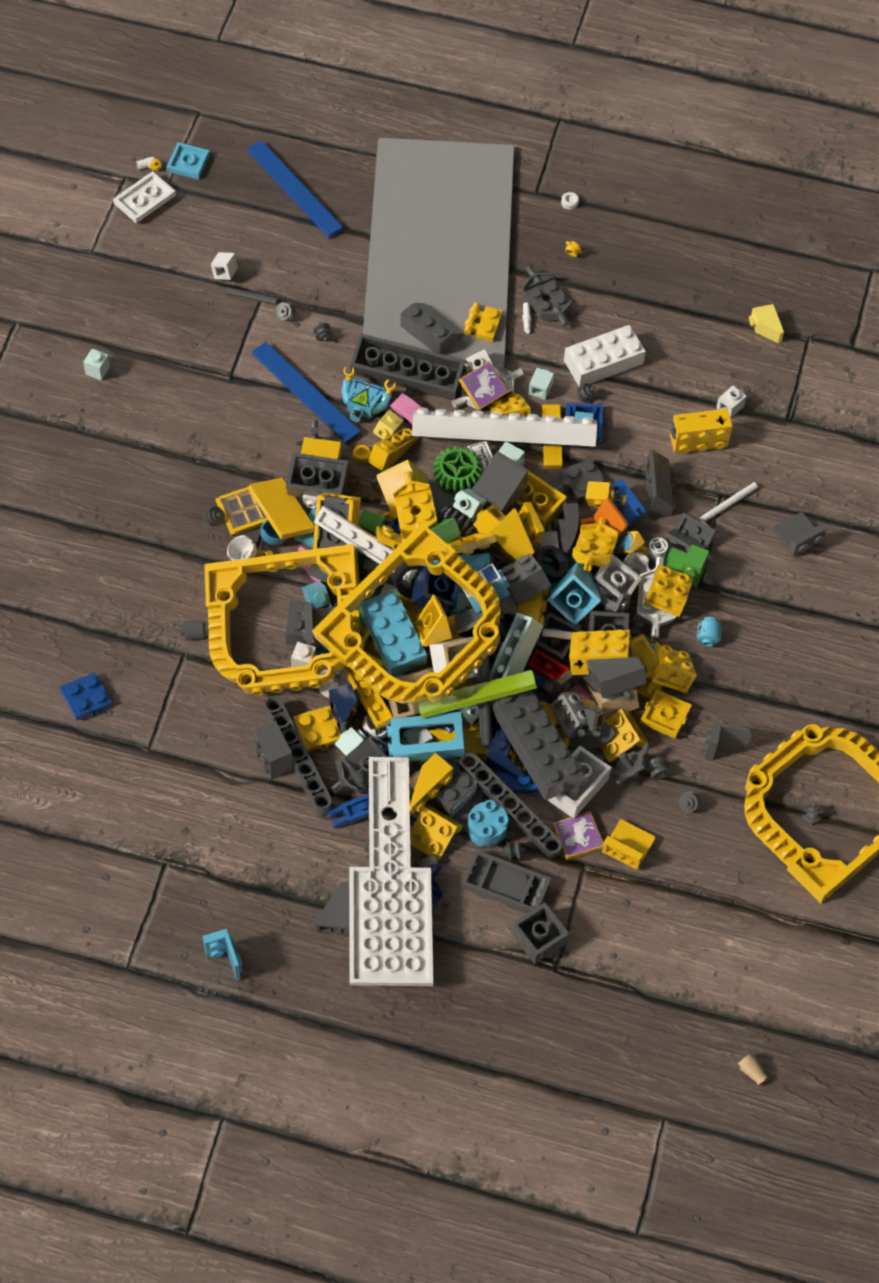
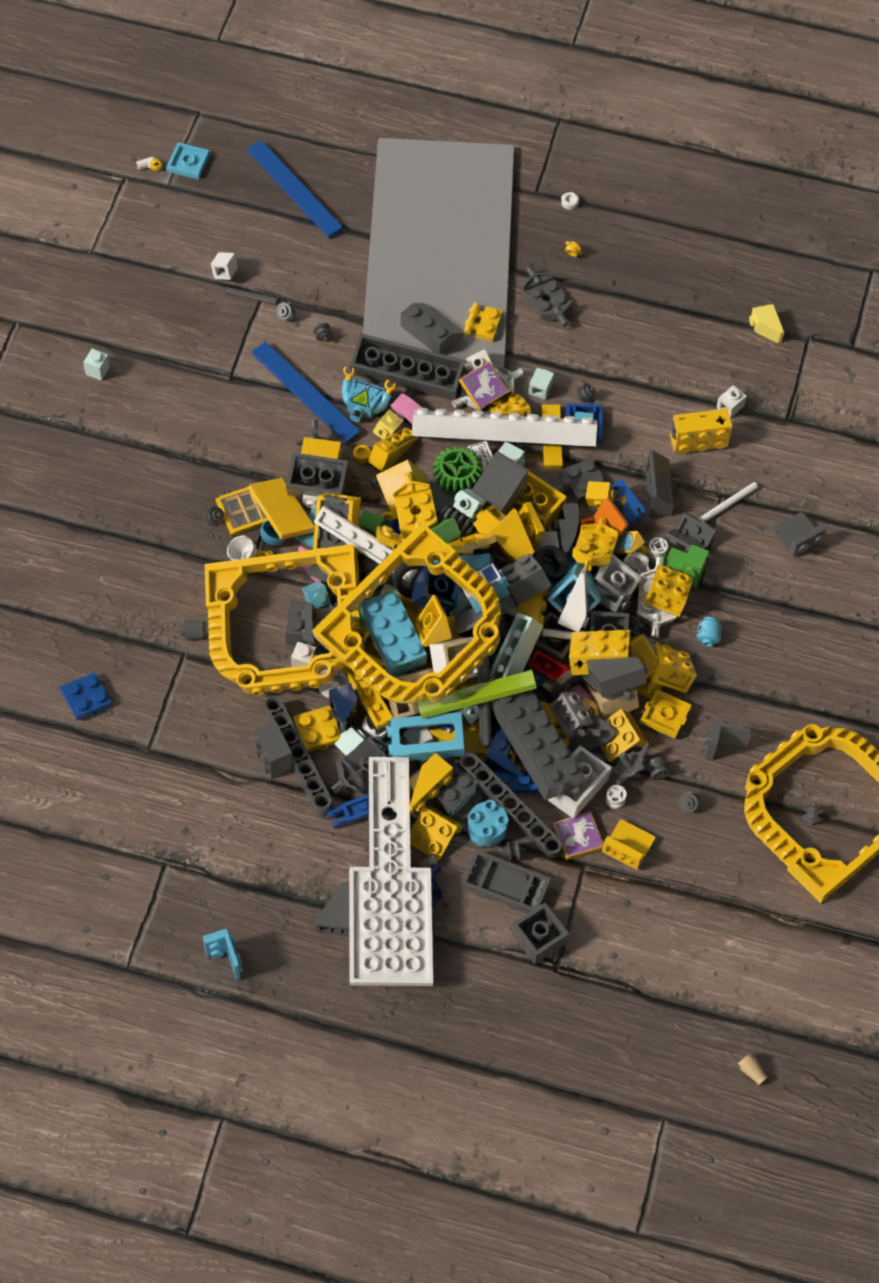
(144, 197): white plate -> none
(527, 317): white piece -> none
(576, 607): none -> white slope
(595, 717): dark grey slope -> none
(604, 355): white brick -> none
(616, 791): none -> white wheel

